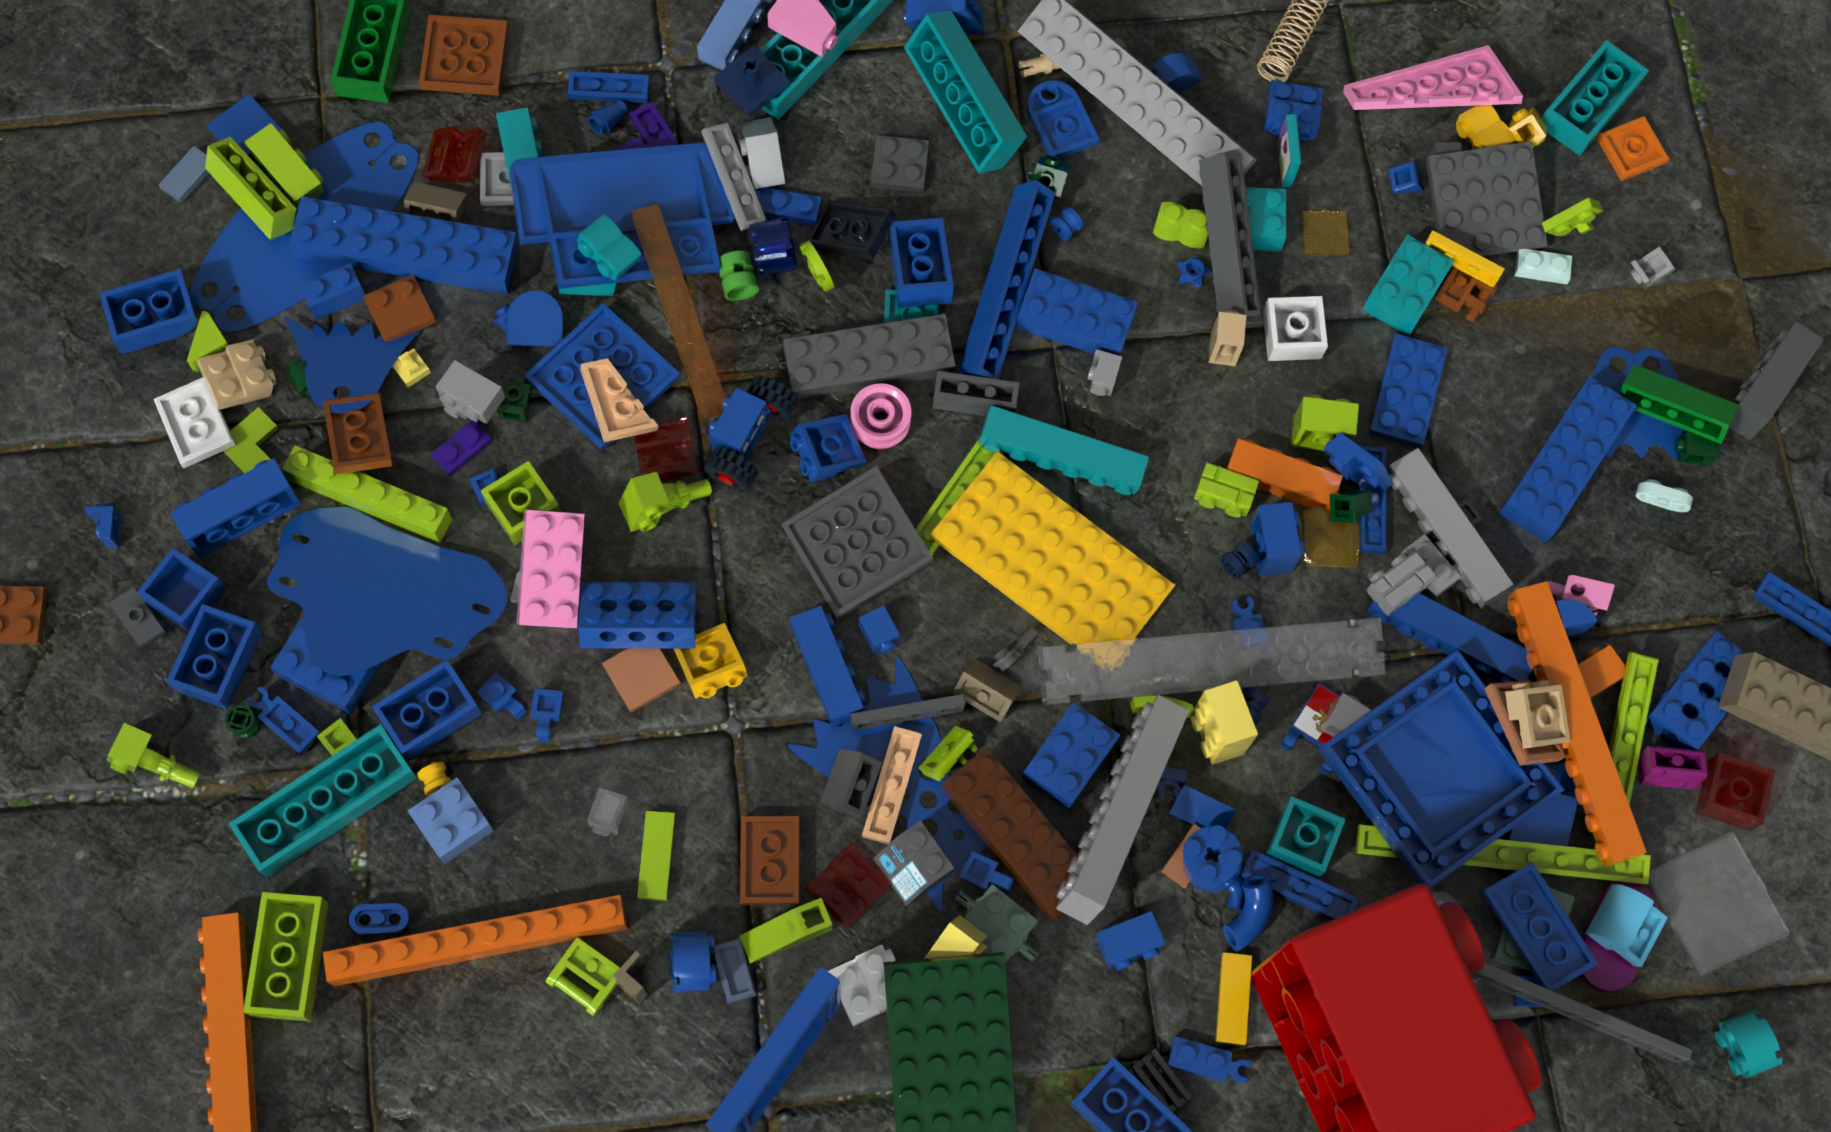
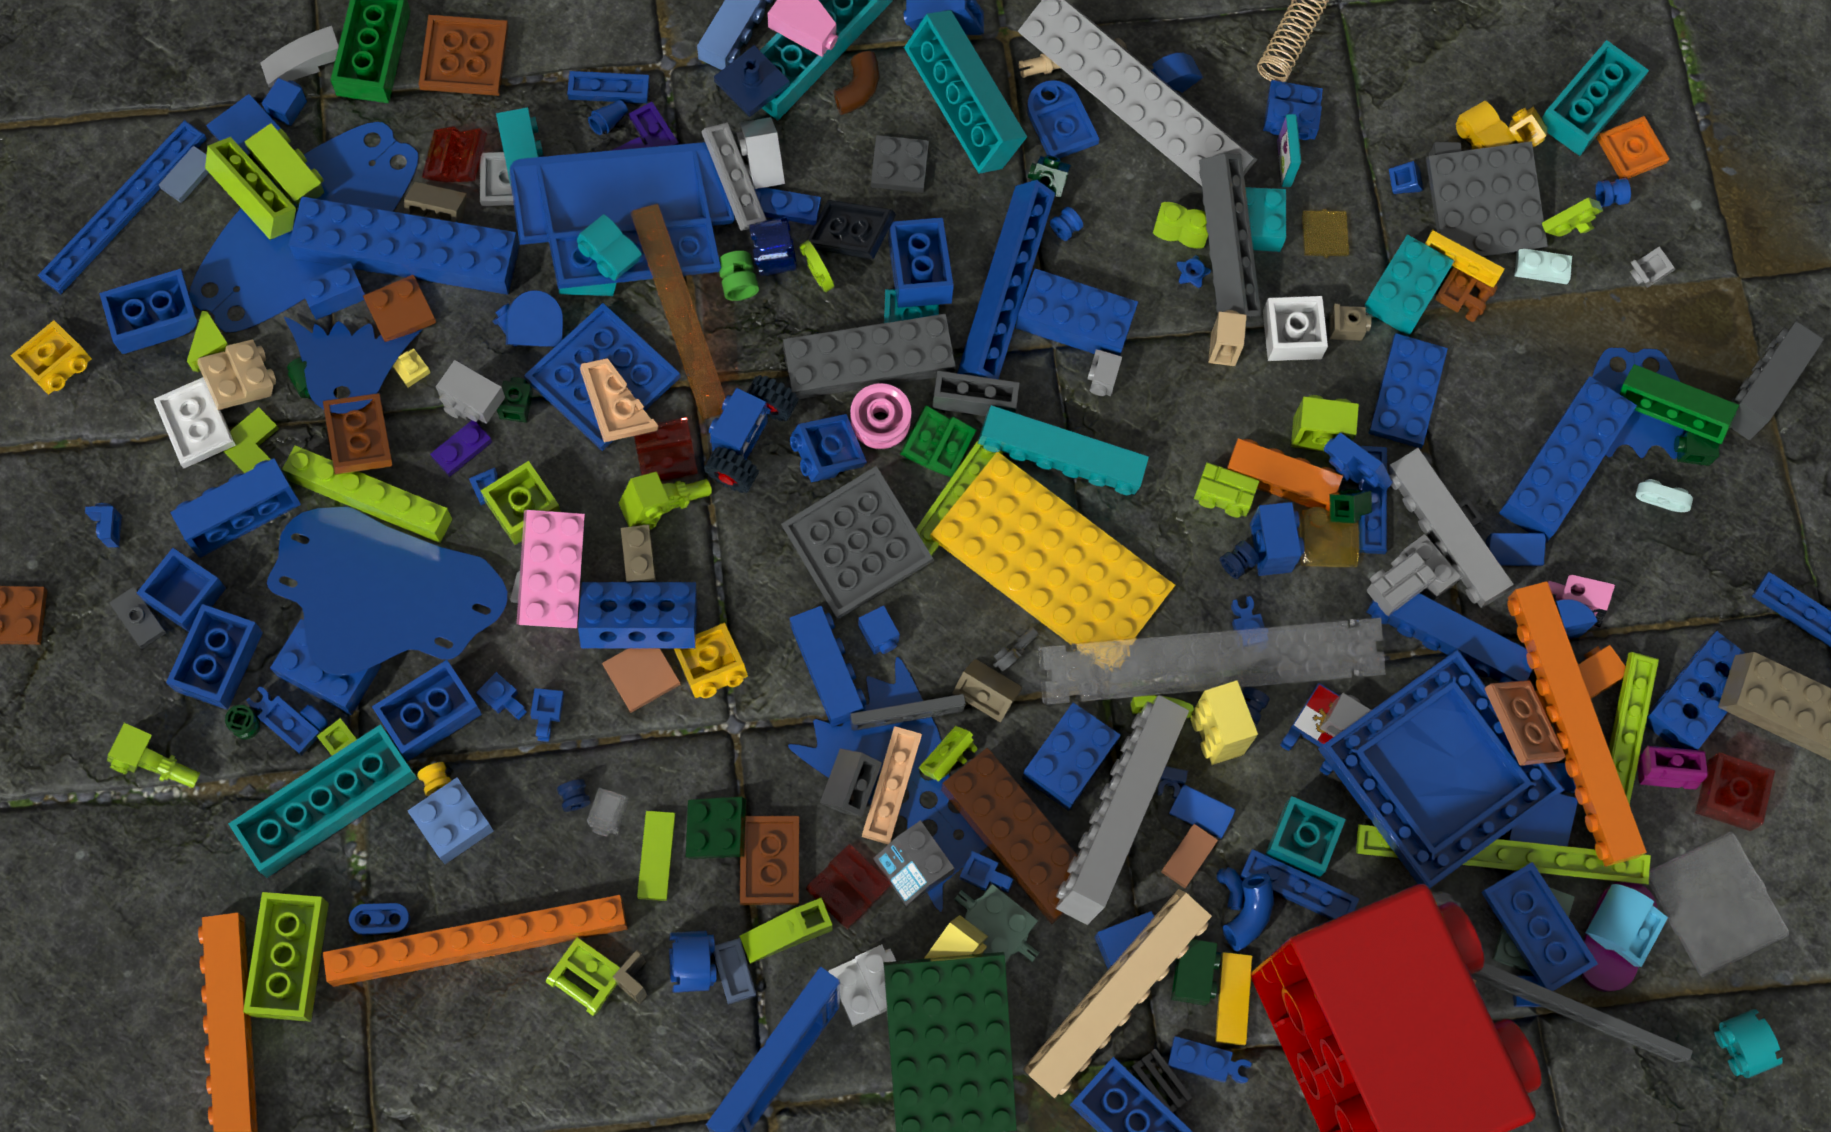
(51, 357): none -> yellow plate
(120, 209): none -> blue tile
(284, 101): none -> blue brick
(301, 56): none -> light grey slope
(314, 717): none -> blue tile
(573, 795): none -> dark blue wheel
(638, 554): none -> dark tan brick
(716, 828): none -> dark green plate
(861, 86): none -> reddish brown cylinder
(937, 442): none -> green slope
(1117, 993): none -> tan brick
(1195, 972): none -> dark green brick
(1204, 873): blue brick -> none
(1342, 328): none -> dark tan brick
(1455, 80): bright pink wing -> none
(1517, 548): none -> blue slope
(1539, 713): tan plate -> none
(1613, 192): none -> blue wheel

